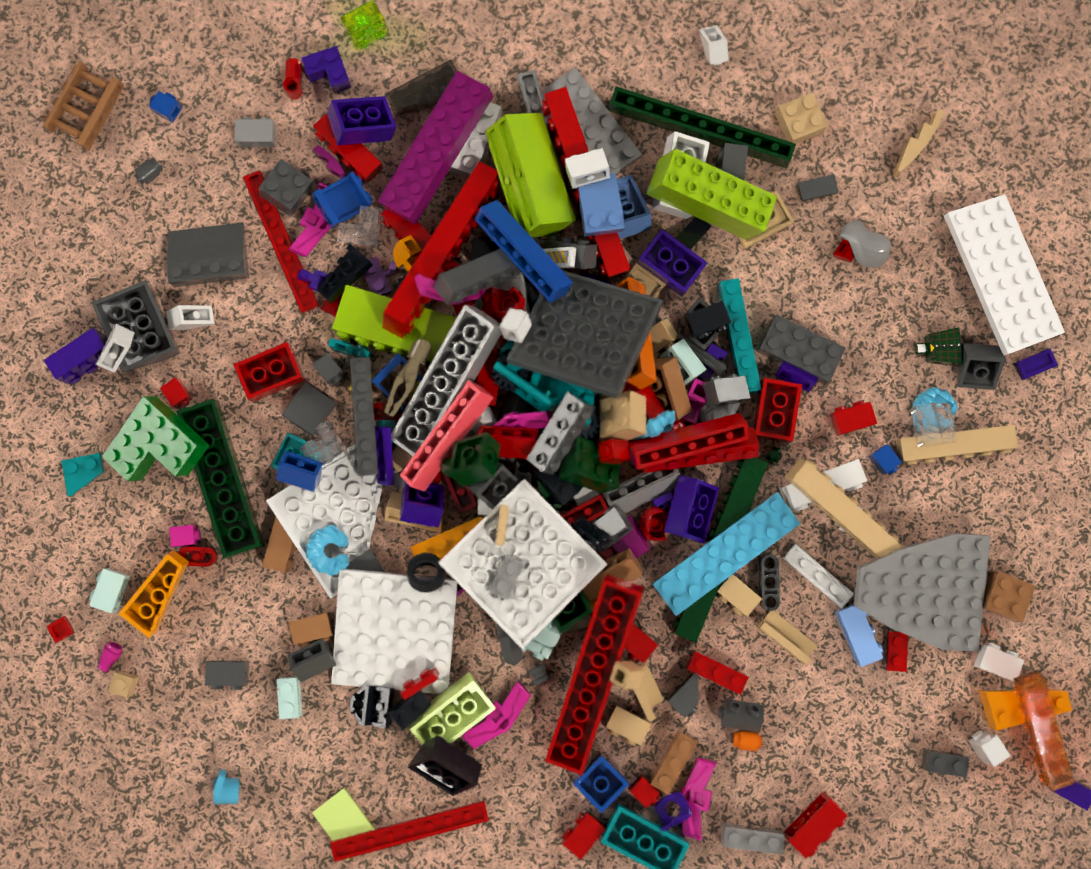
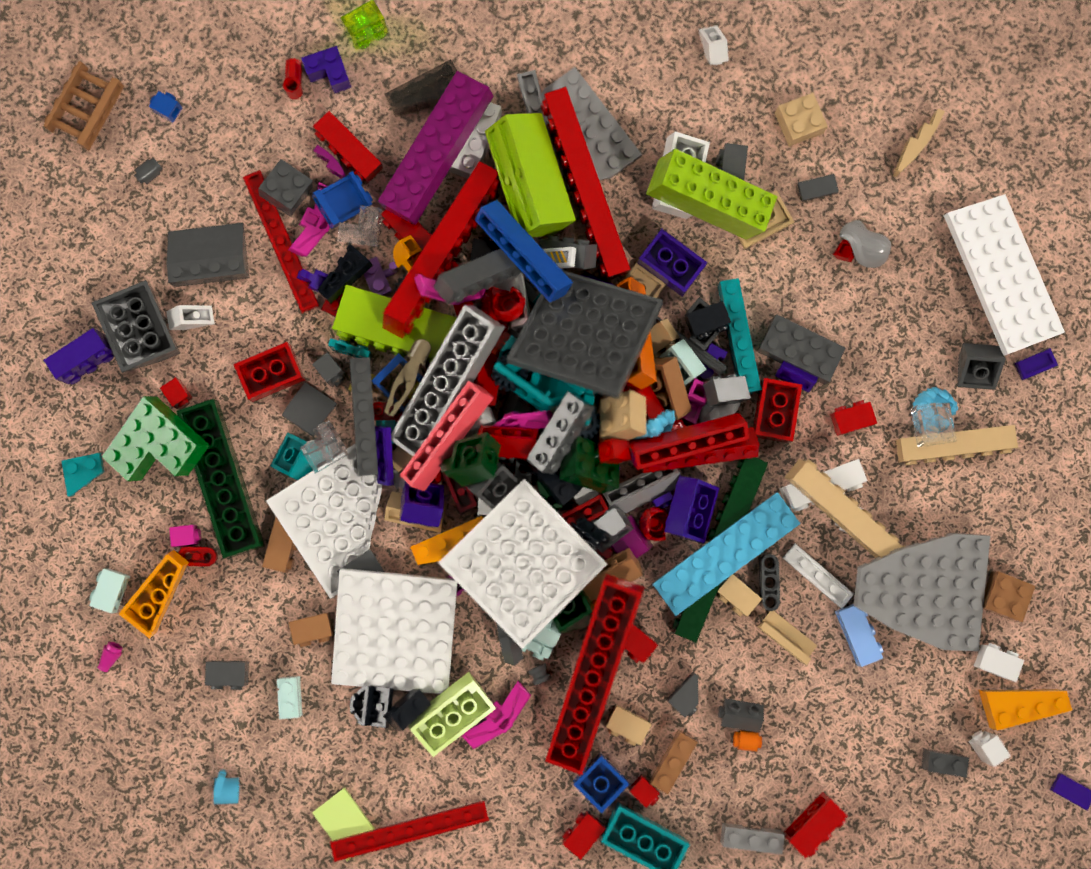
(60, 629): red plate -> none
(115, 348): white slope -> none
(123, 684): tan brick -> none
(255, 132): light grey brick -> none
(299, 471): blue brick -> none
(311, 660): dark grey brick -> none
(316, 546): medium azure piece -> none
(361, 120): dark purple brick -> none
(413, 686): red plate -> none
(421, 585): black tyre -> none
(446, 766): black slope -> none
(501, 525): tan tile -> none
(506, 577): light grey plate -> none
(515, 325): white brick -> none
(587, 168): white brick -> none
(601, 207): medium blue slope -> none
(627, 675): tan brick -> none
(635, 211): medium blue slope -> none
(648, 693): tan panel -> none
(670, 821): dark purple piece -> none
(693, 232): black slope -> none
(697, 796): dark pink plate -> none
(700, 126): dark green brick -> none
(716, 672): red brick -> none
(774, 455): dark green plate -> none
(885, 460): blue brick -> none
(896, 651): red plate -> none
(941, 347): dark green torso -> none
(1043, 731): clear orange brick -> none

